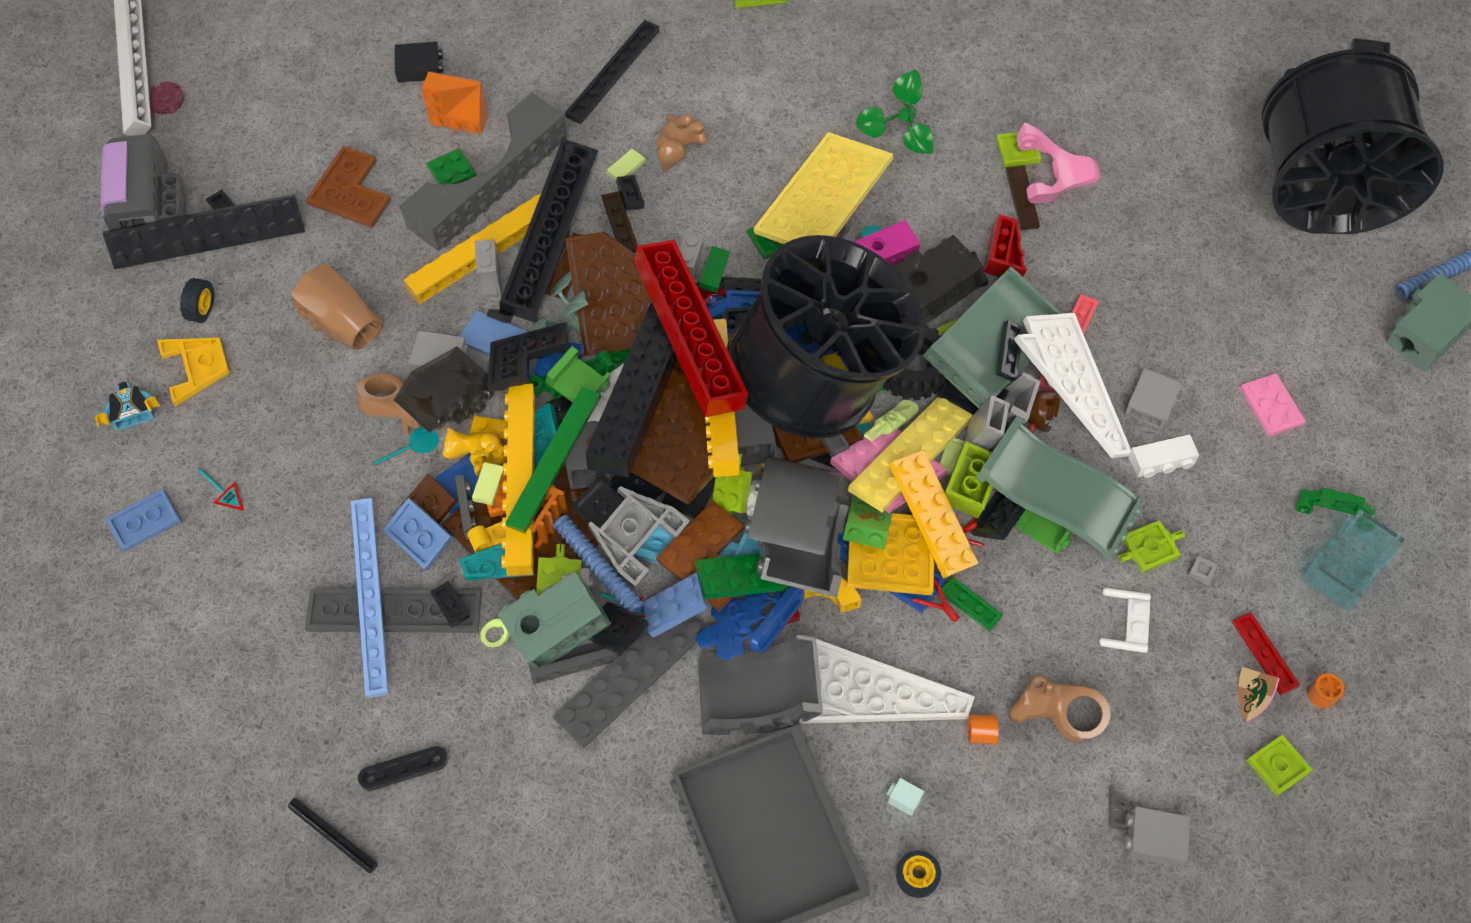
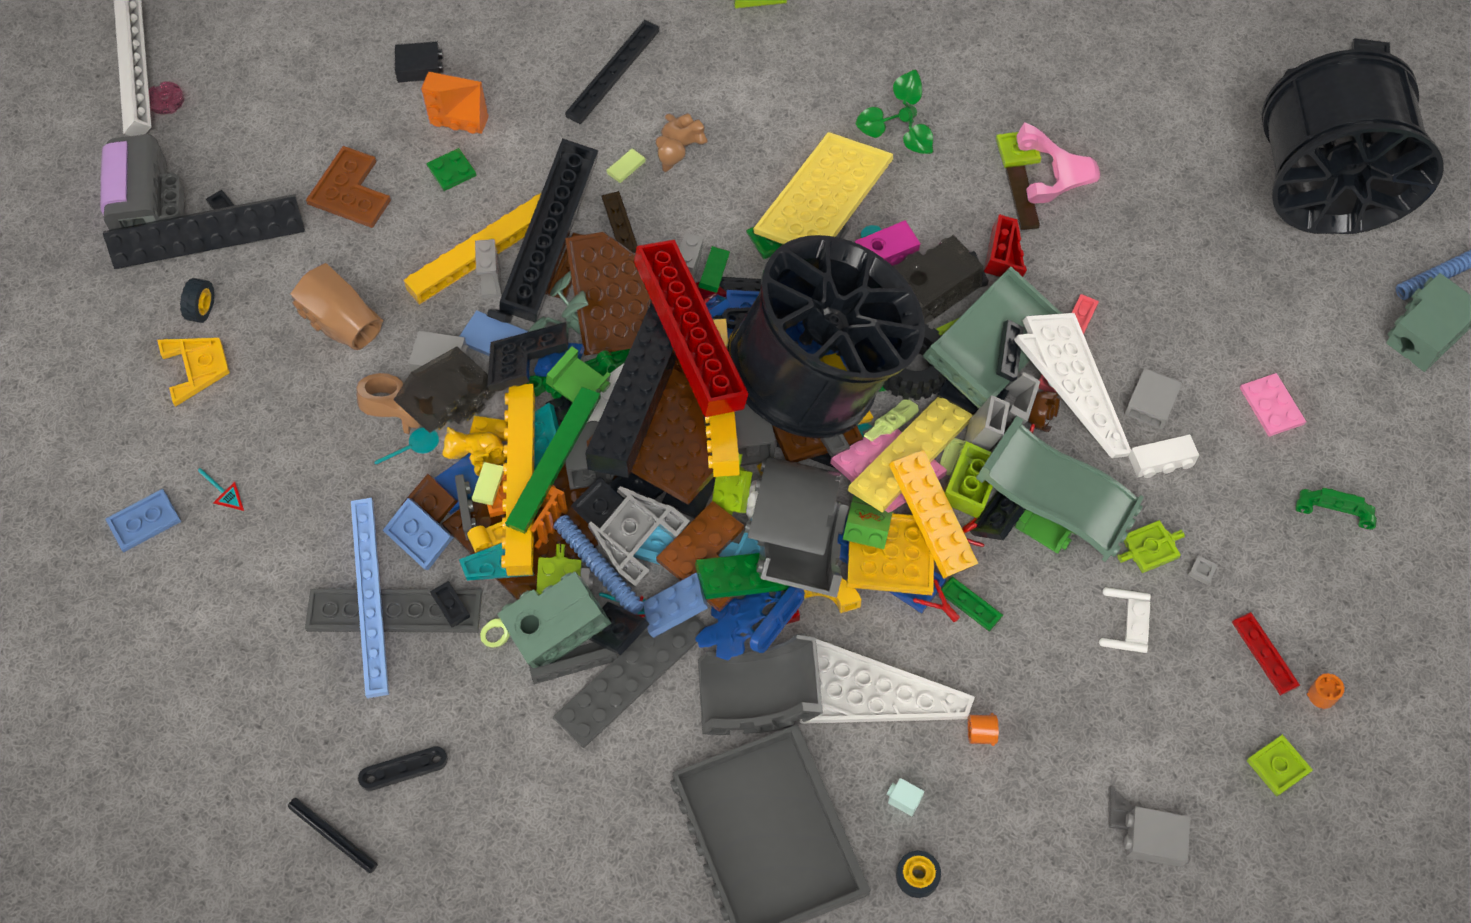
(127, 407): torso -> none
(443, 211): dark grey arch -> none
(630, 192): black plate -> none
(1050, 699): medium nougat animal -> none
(1255, 692): shield -> none
(1353, 560): clear light blue windscreen -> none

